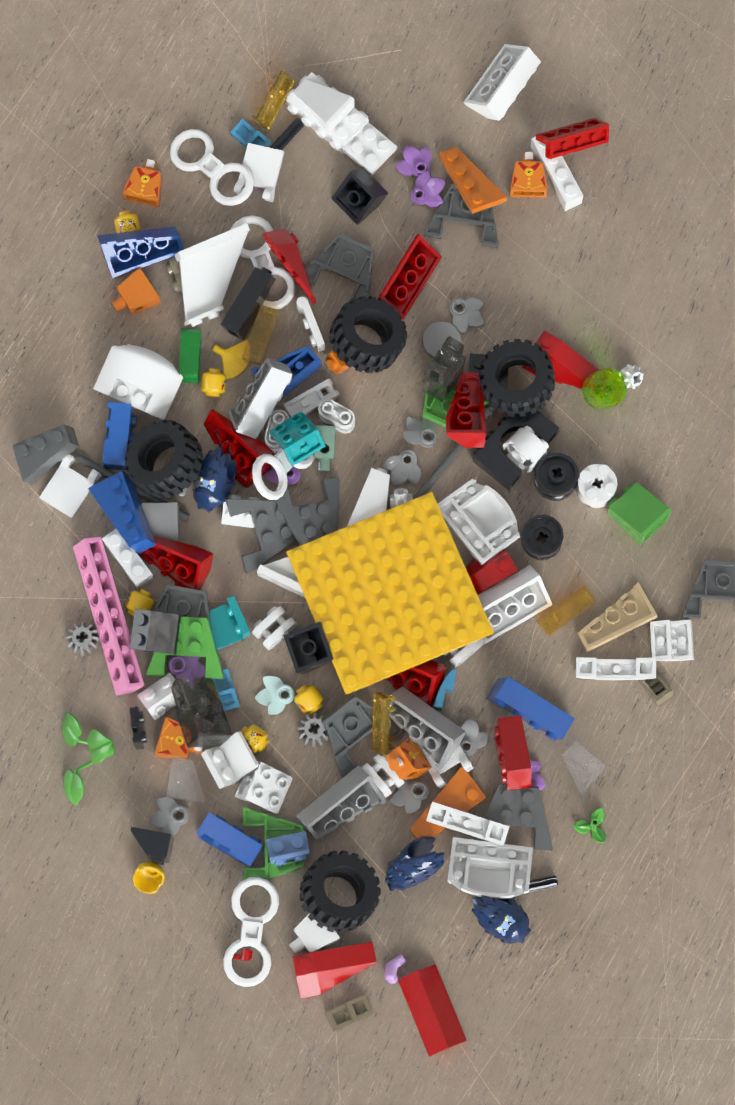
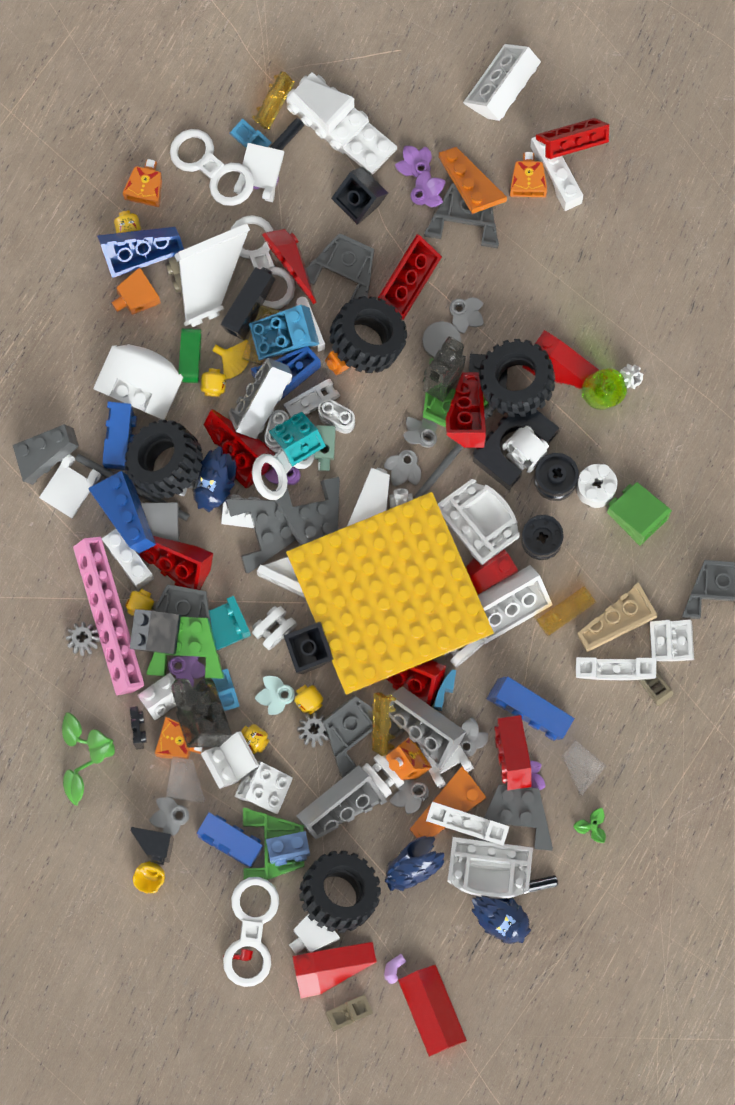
(284, 332): none -> dark azure slope

